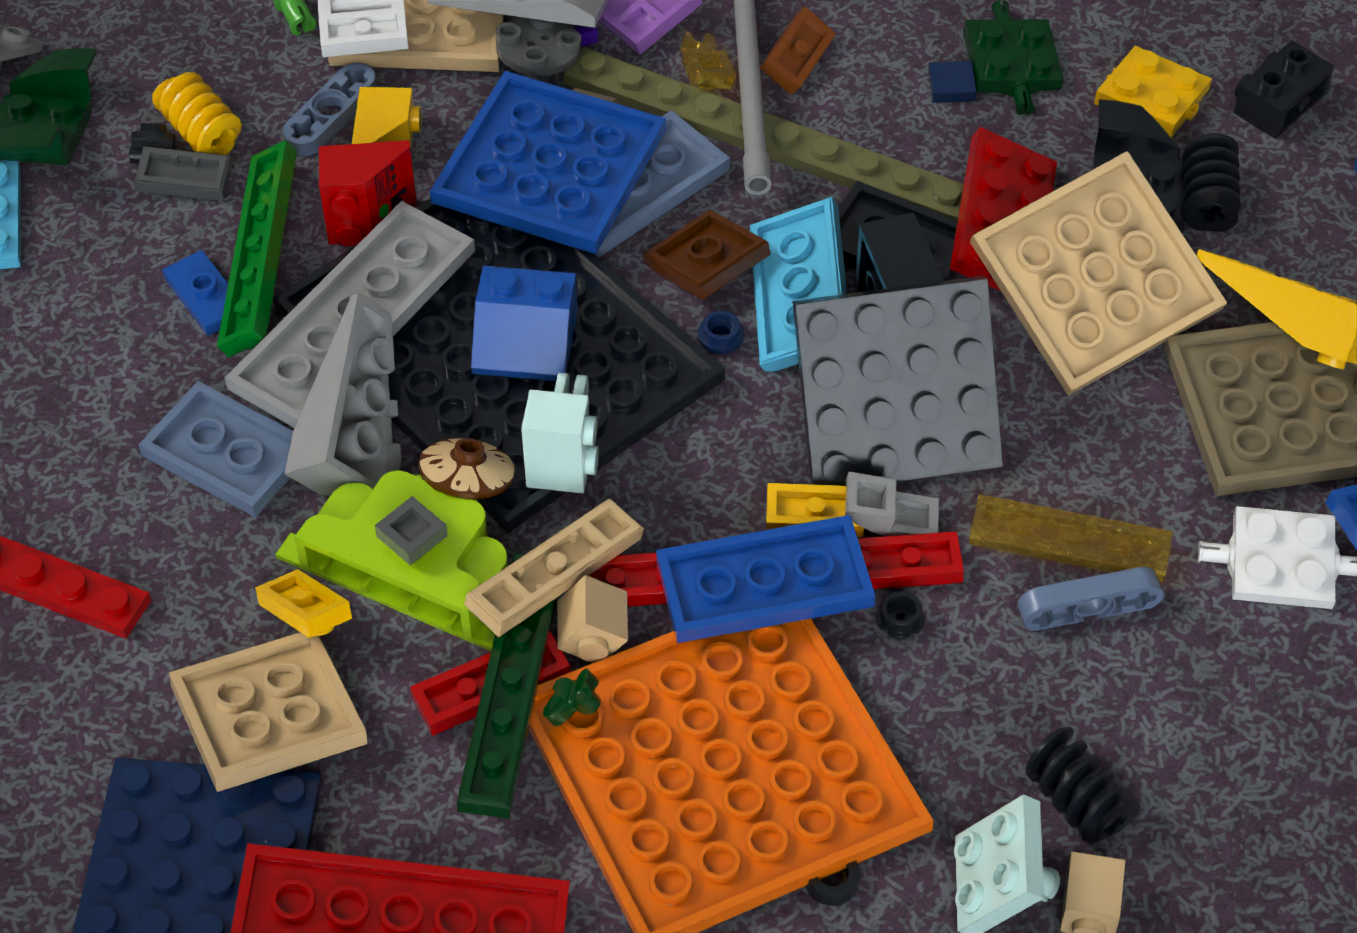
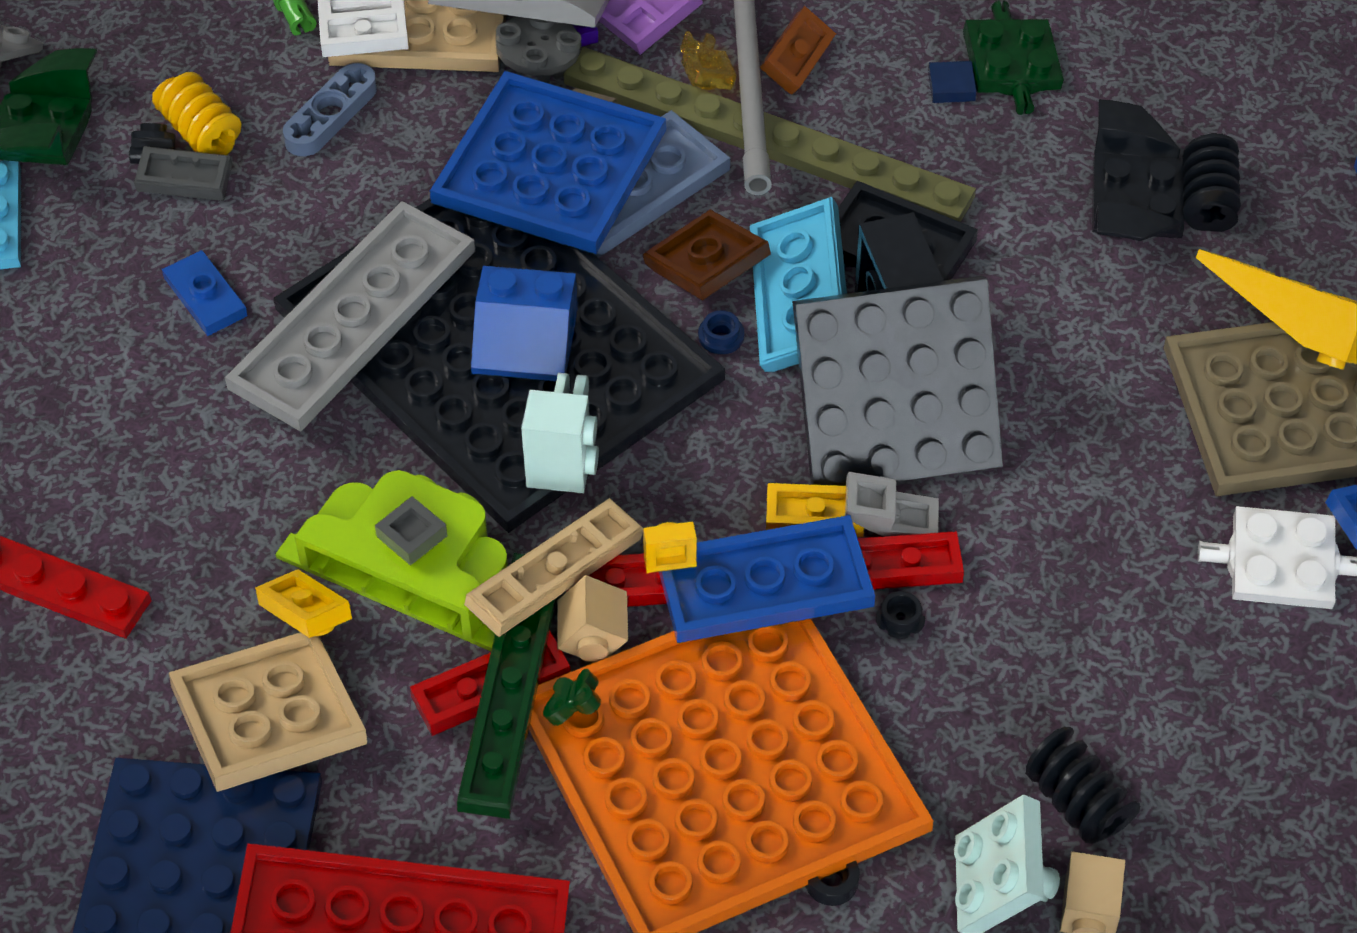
(222, 448): sand blue plate -> none
(257, 249): green plate -> none
(348, 413): light grey wedge -> none
(363, 186): red slope -> none
(386, 115): yellow slope -> none
(466, 468): dish -> none
(670, 546): none -> yellow plate
(996, 184): red plate -> none
(1068, 536): clear yellow plate -> none
(1097, 272): tan plate -> none
(1109, 596): sand blue beam -> none
(1158, 85): yellow plate -> none
(1282, 89): black brick -> none

